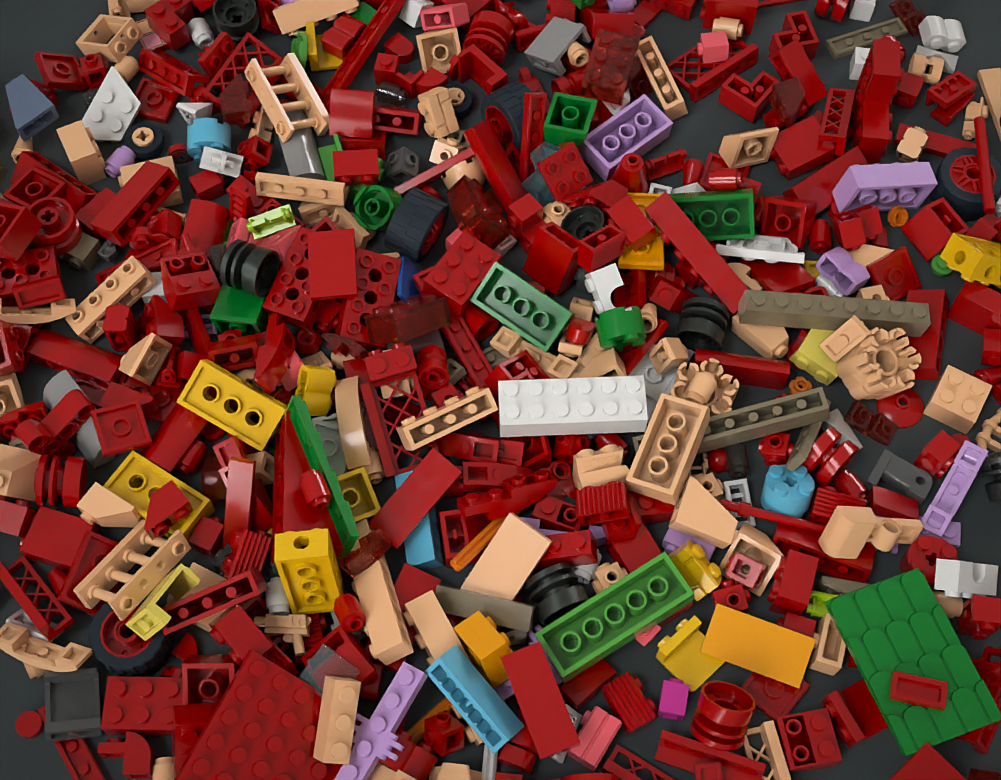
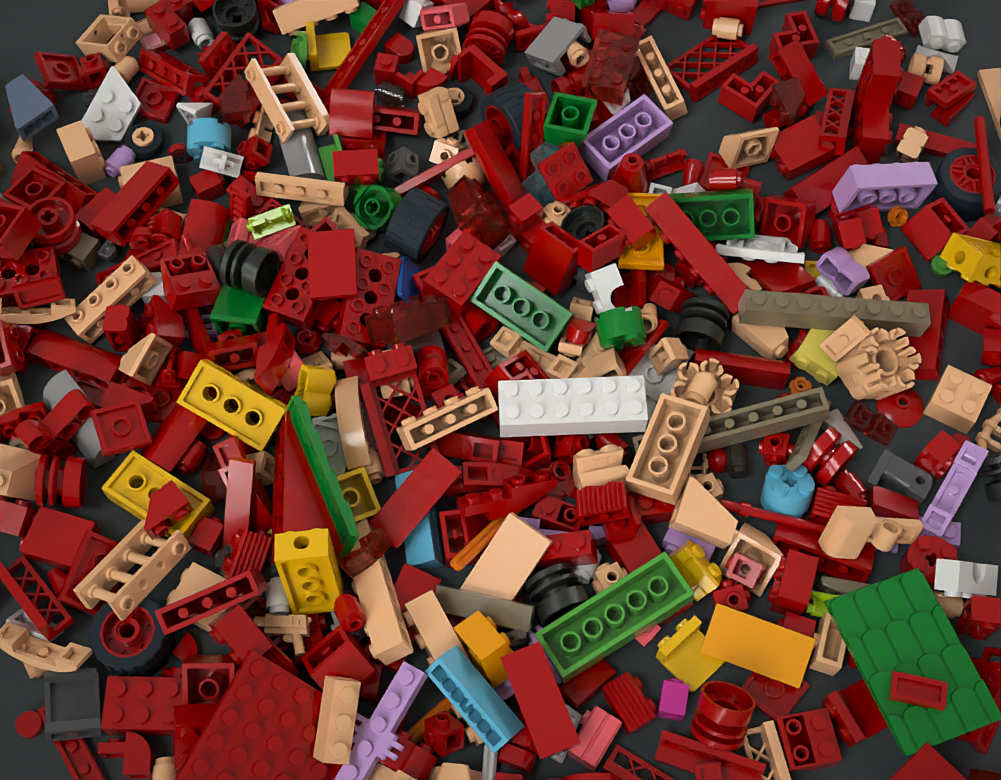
(107, 509): light nougat slope -> none
(149, 616): light yellow panel -> none
(315, 489): red brick -> none
(326, 663): clear light blue piece -> none
(342, 35): red brick -> none
(713, 47): coral brick -> none
(744, 494): white slope -> none
(973, 110): light nougat hinge -> none

